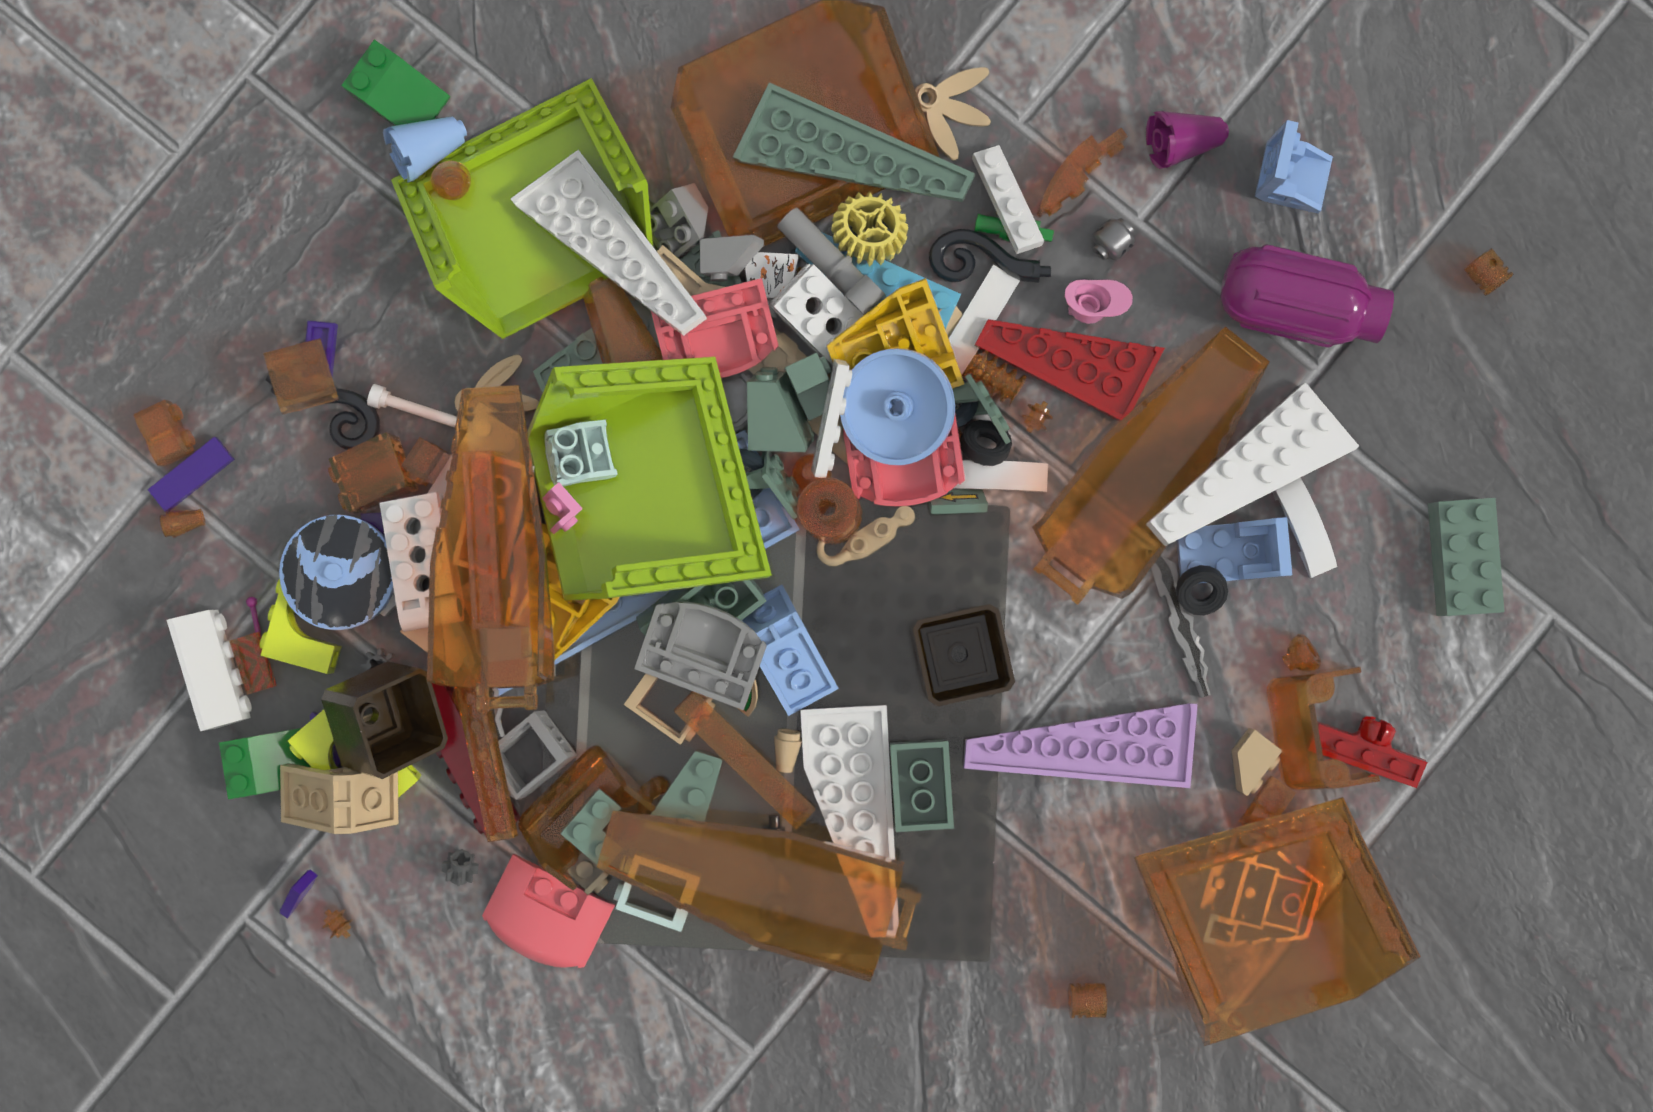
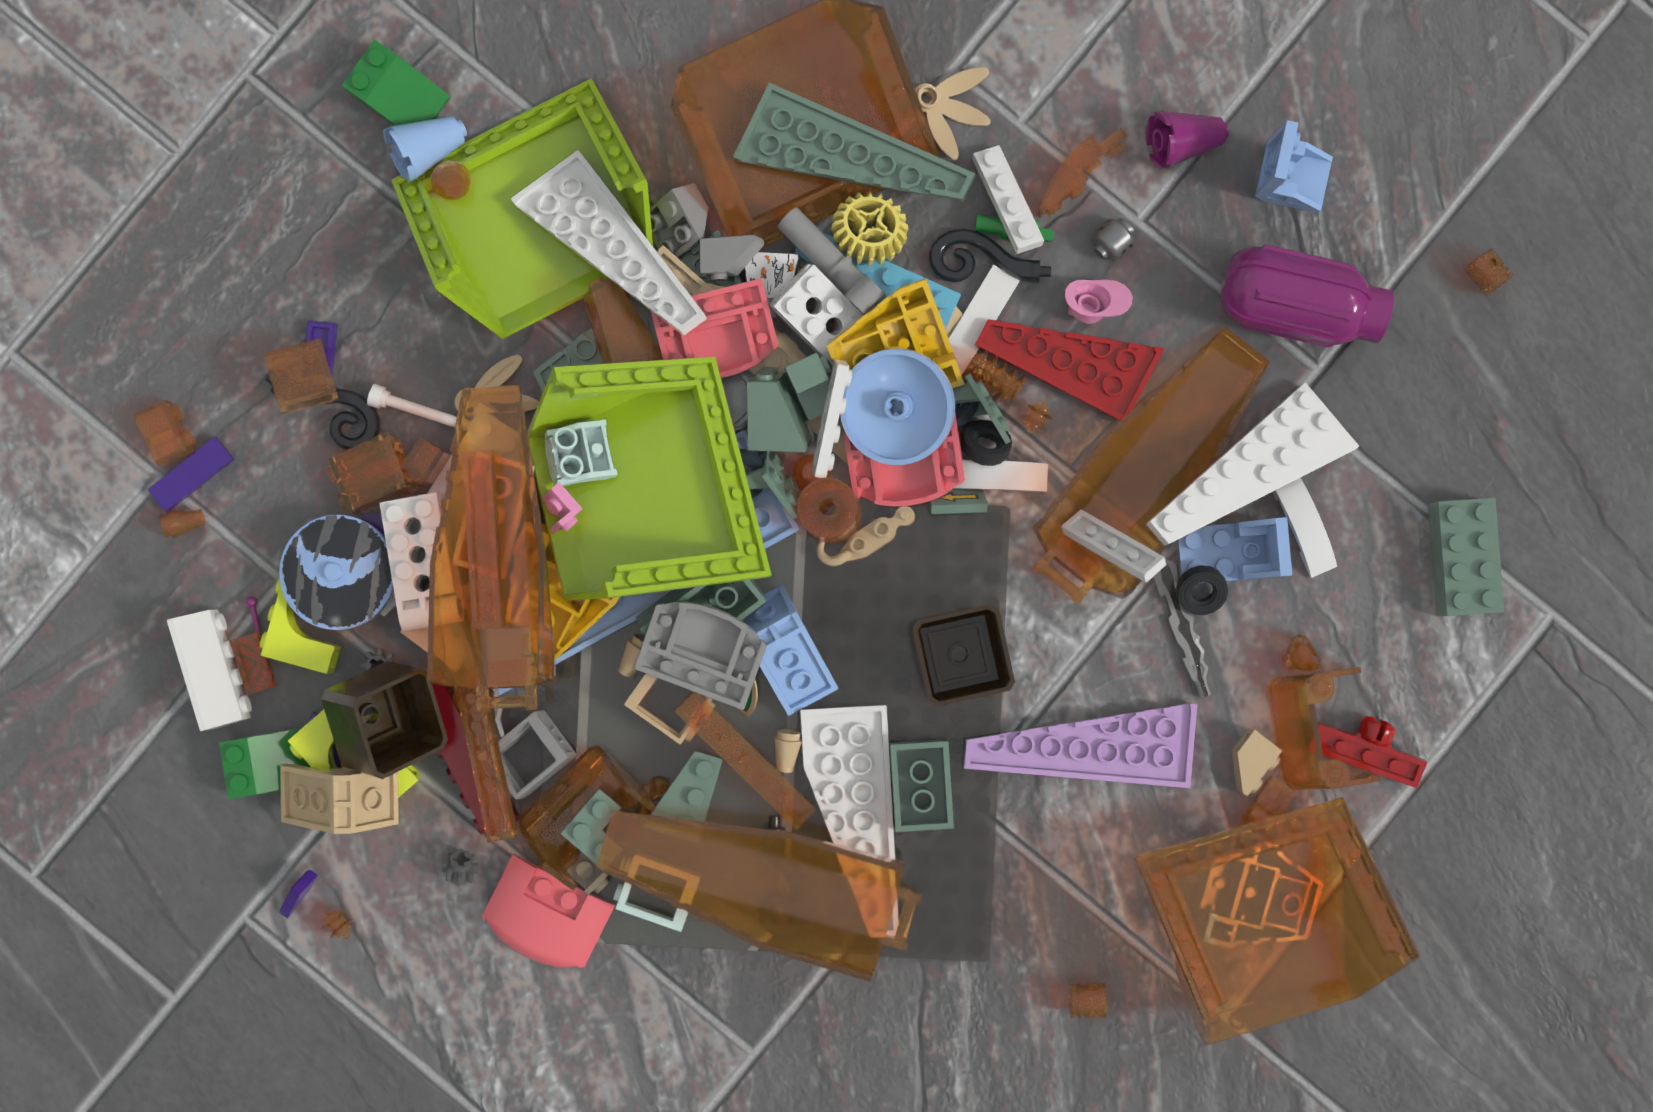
(631, 655): none -> tan cone
(1113, 545): none -> white plate

